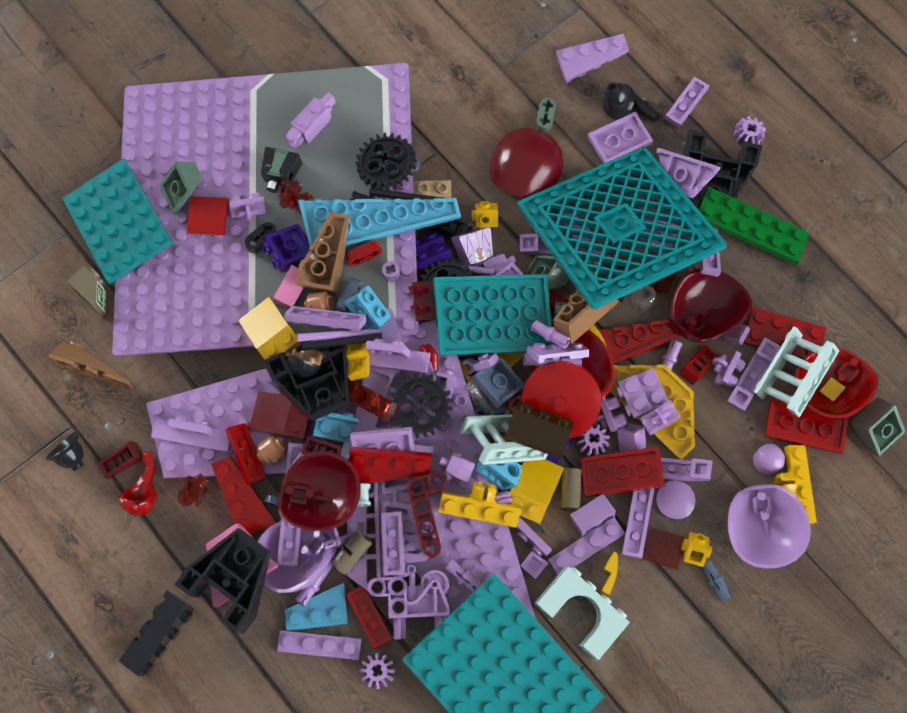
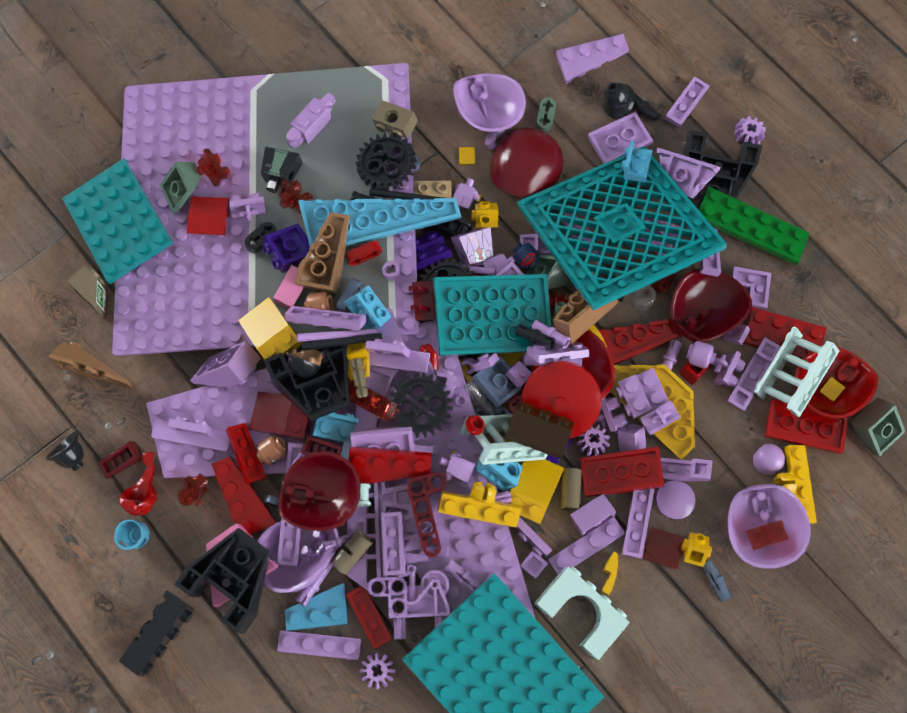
(130, 530): none -> medium azure helmet
(210, 166): none -> clear red hips
(228, 367): none -> lavender slope
(359, 377): none -> dark tan axle
(387, 113): none -> dark tan brick
(466, 155): none -> yellow piece
(466, 194): none -> lavender piece
(474, 425): none -> red plate
(489, 101): none -> lavender piece
(491, 138): none -> lavender arm
(518, 374): none -> lavender plate
(525, 255): none -> dark blue head
(535, 336): none -> black pin
(636, 163): none -> medium azure bracket
(701, 354): none -> lavender head
(757, 283): none -> lavender plate
(767, 534): none -> clear red hips

